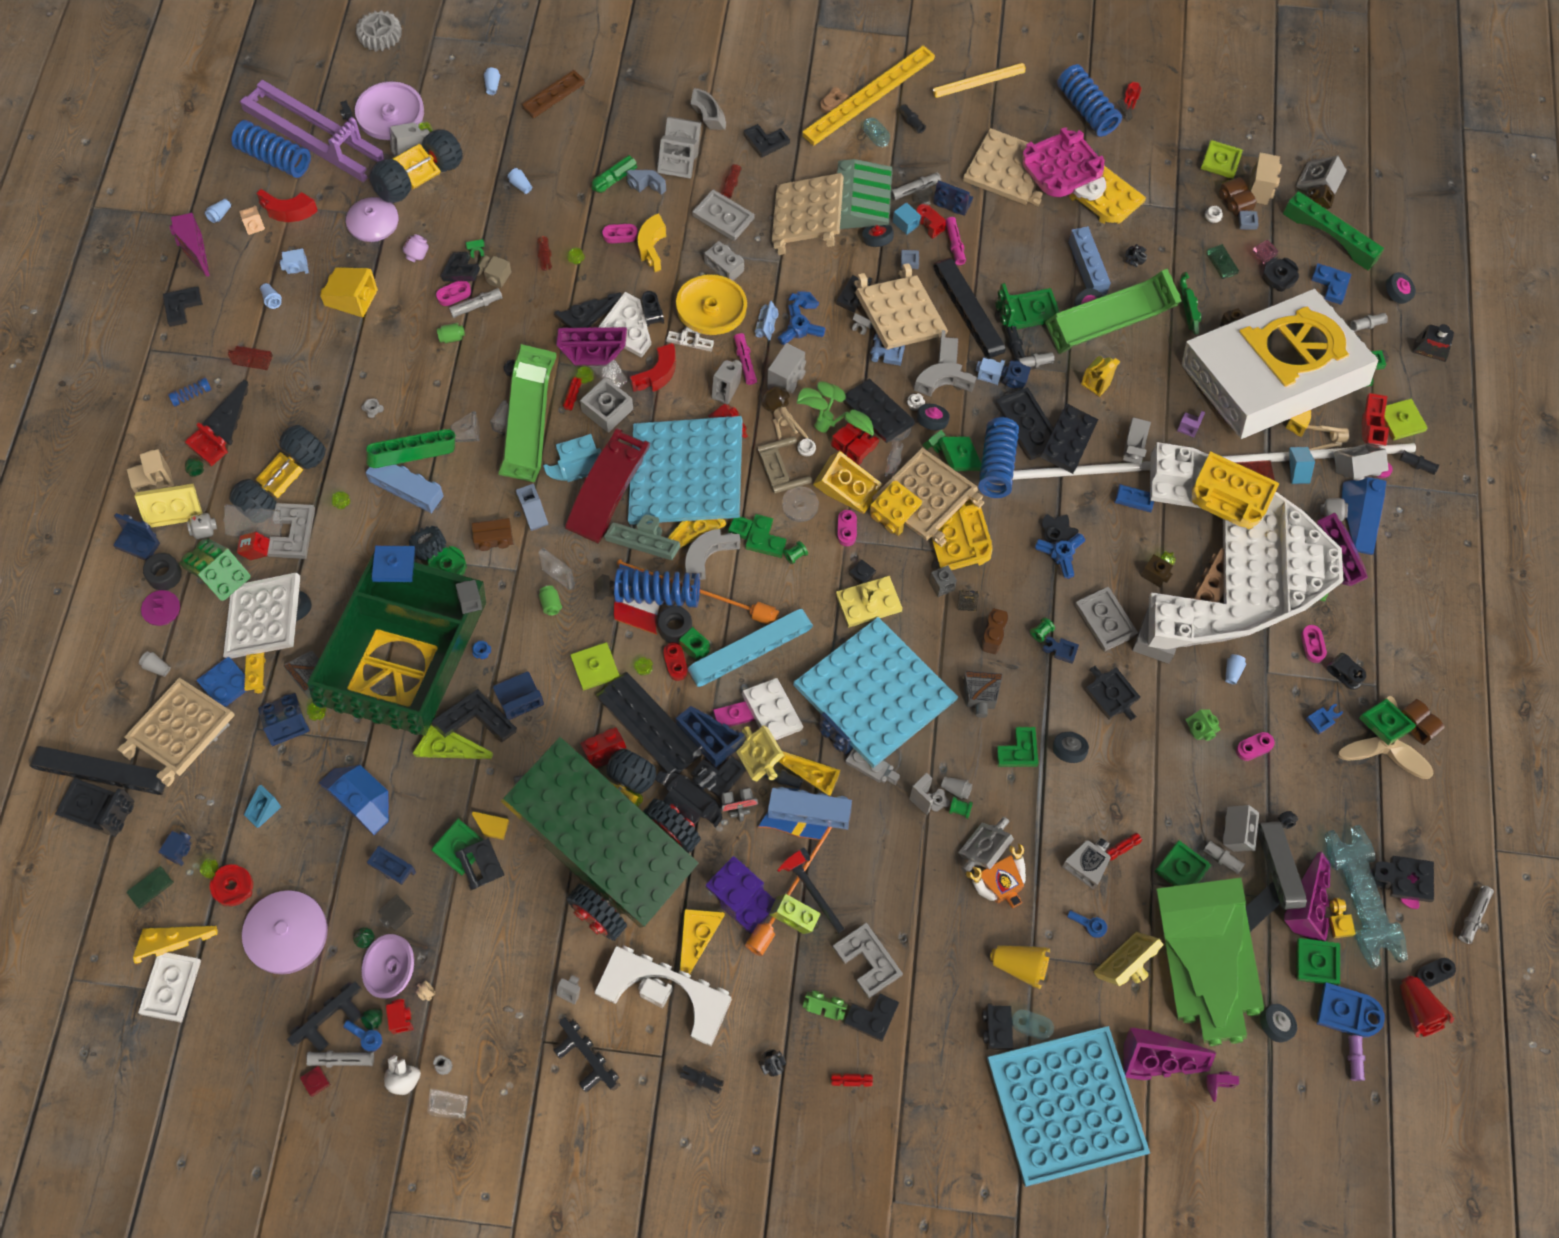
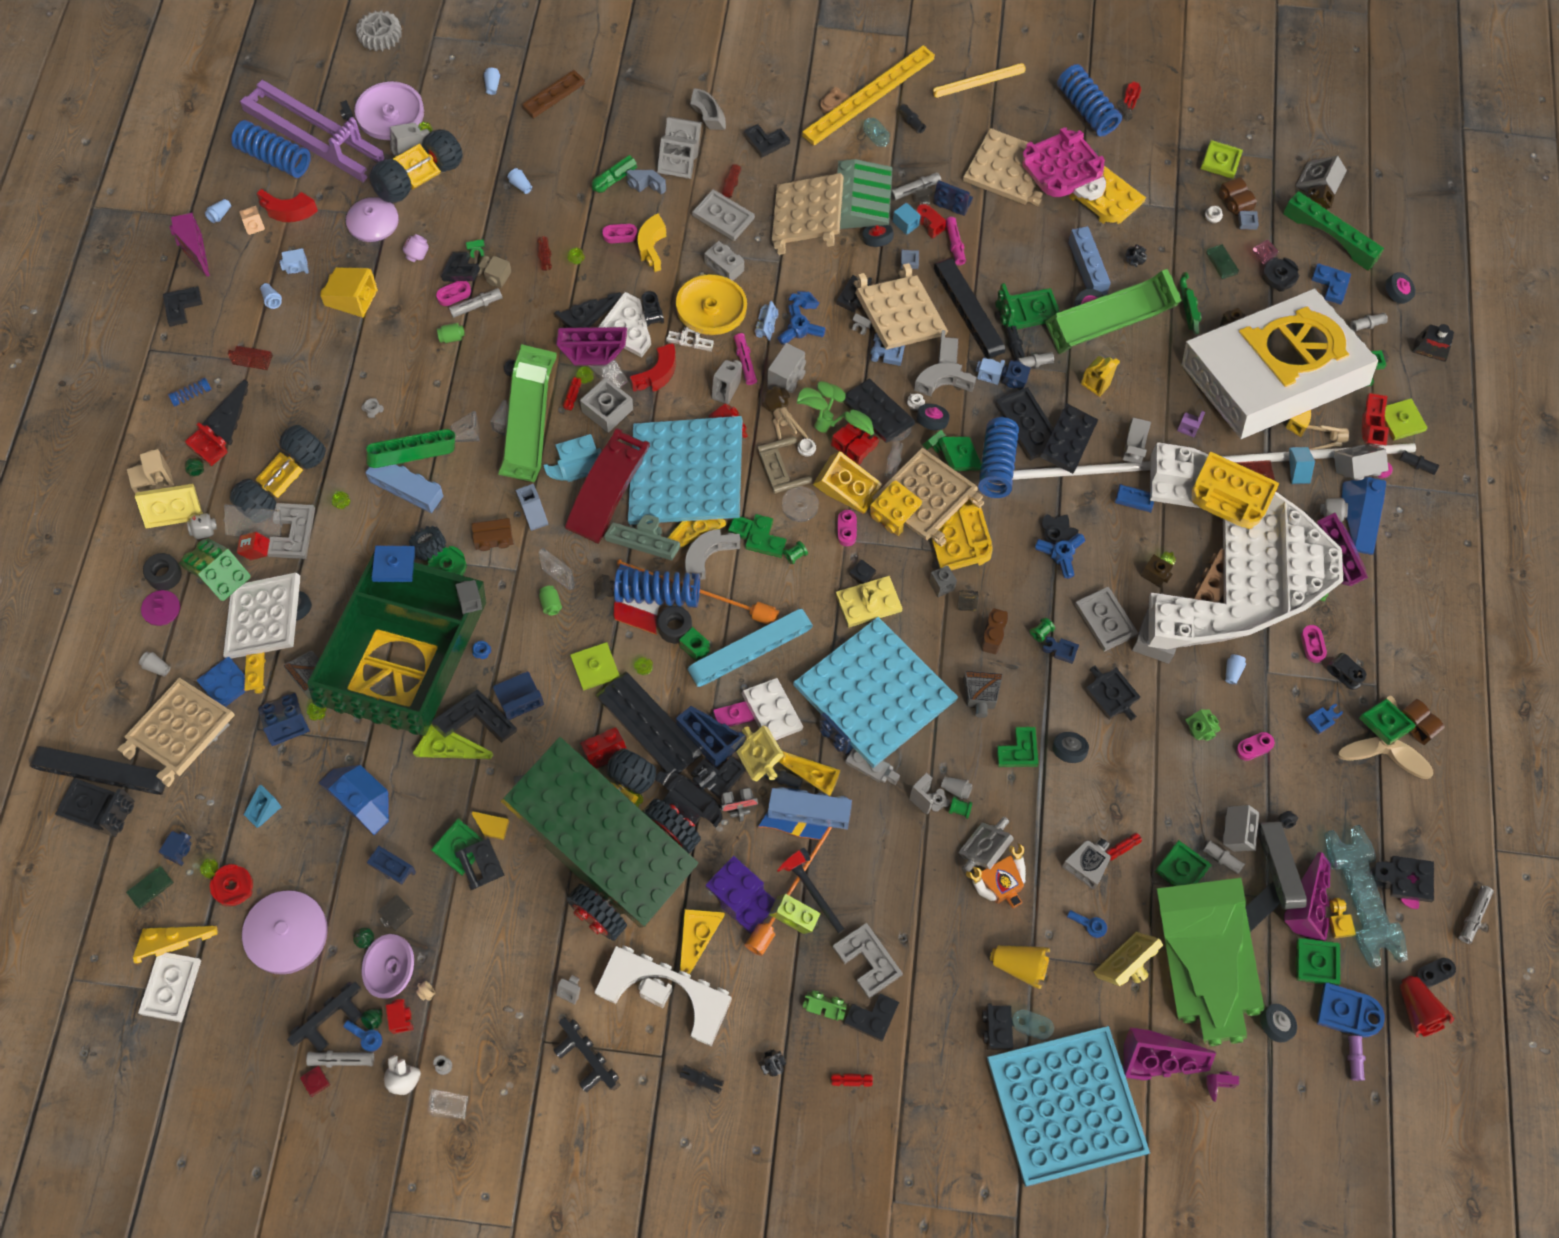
(136, 537): dark blue bracket -> none
(675, 660): red plate -> none
(1264, 177): tan brick -> none

